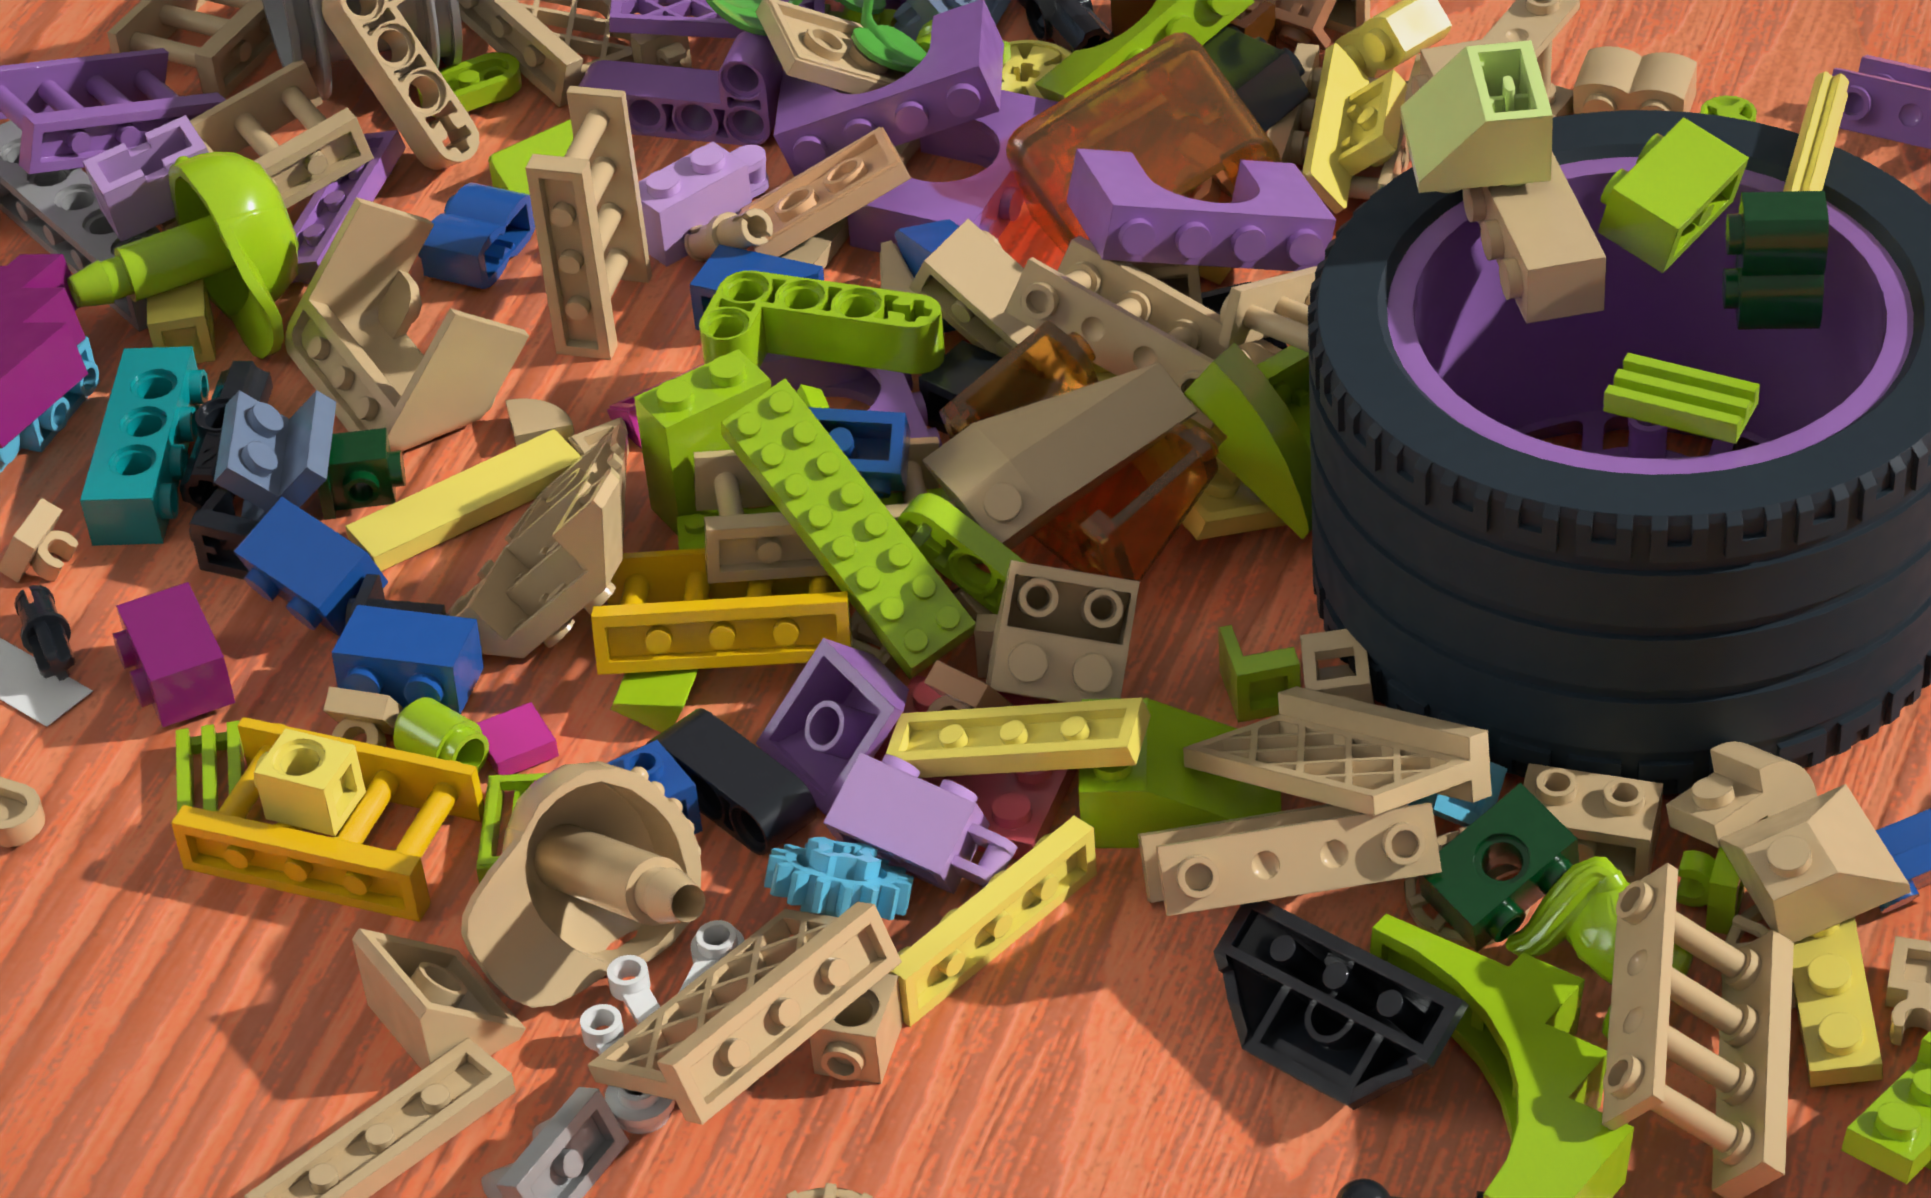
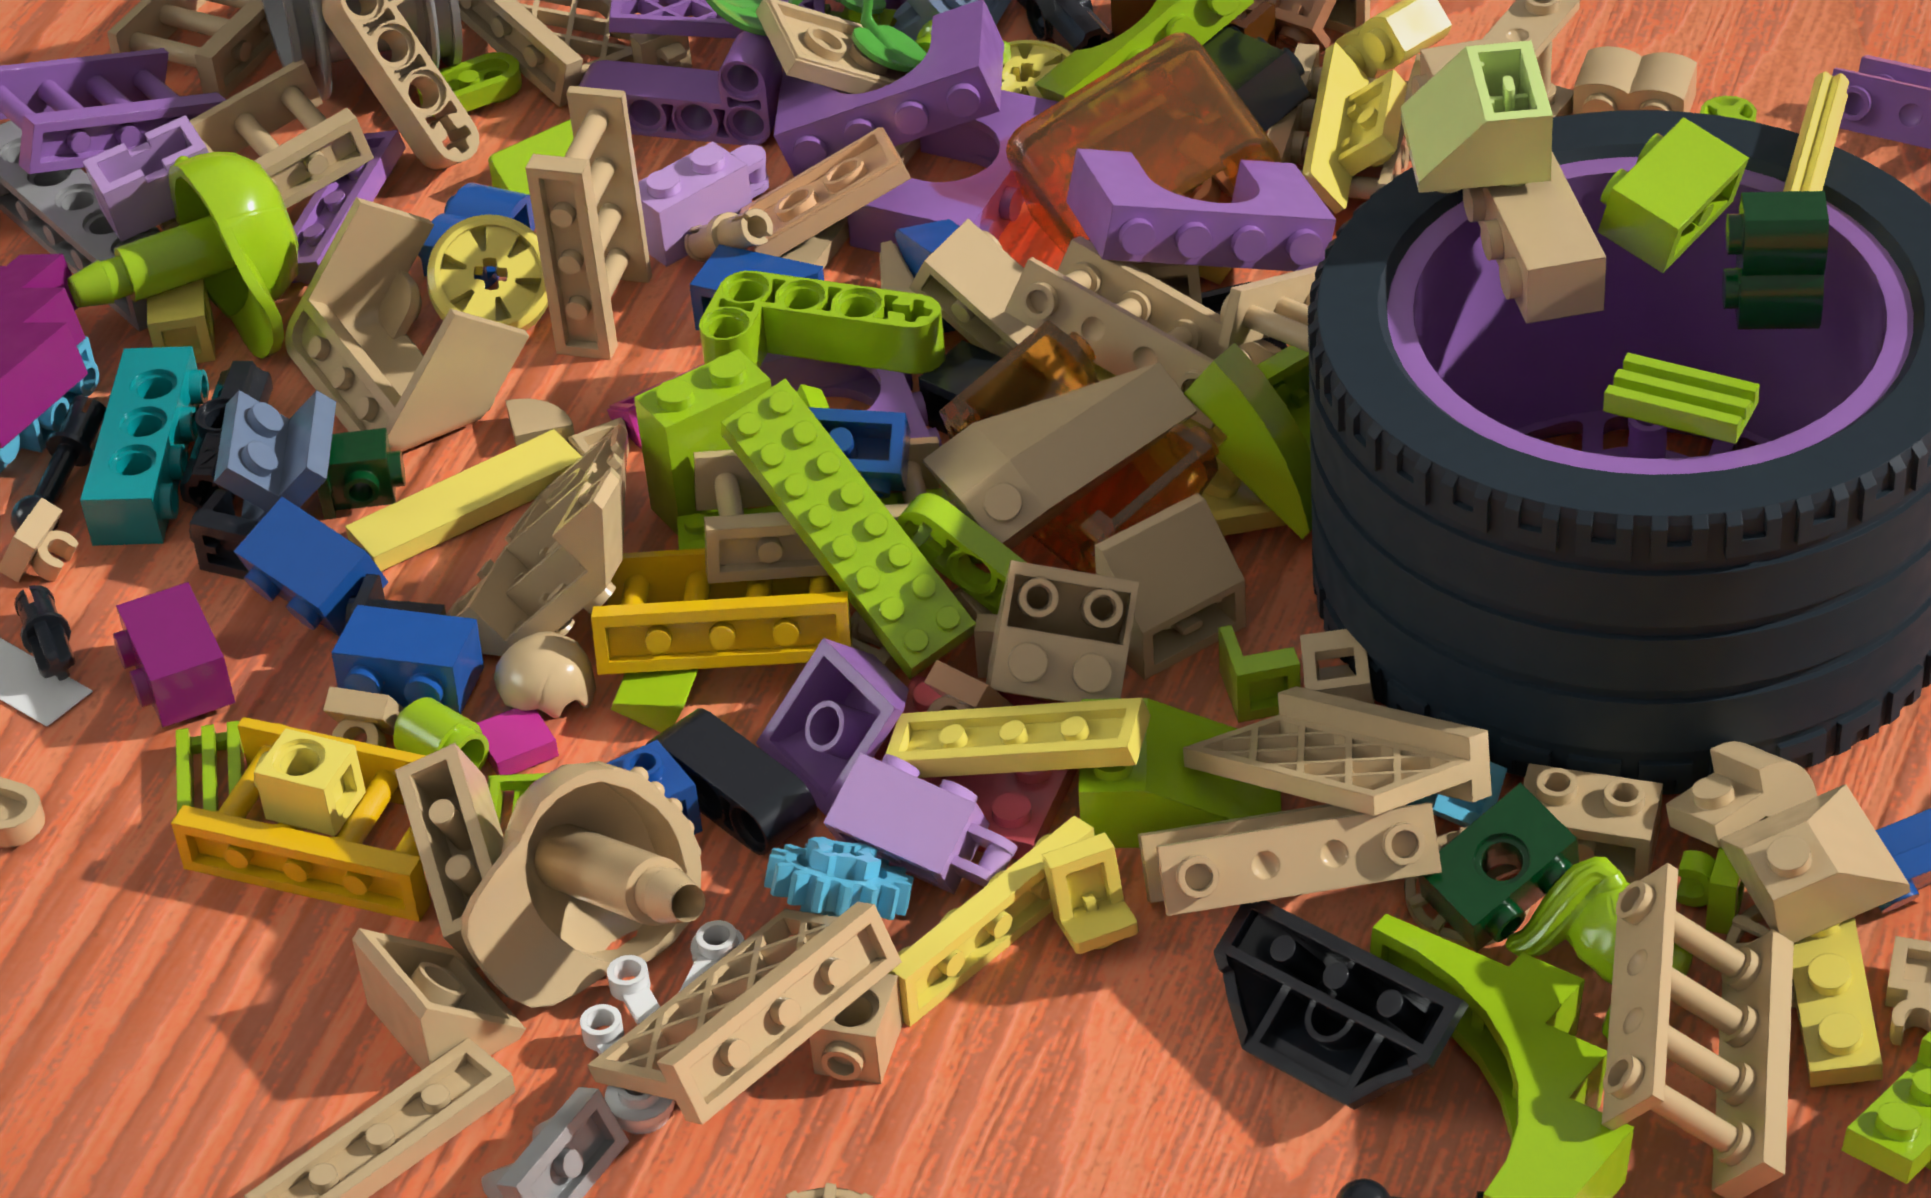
(68, 448): none -> black pin
(453, 832): none -> tan brick
(484, 243): none -> light yellow wheel
(545, 674): none -> tan hair
(1088, 894): none -> light yellow bracket
(1184, 585): none -> tan slope

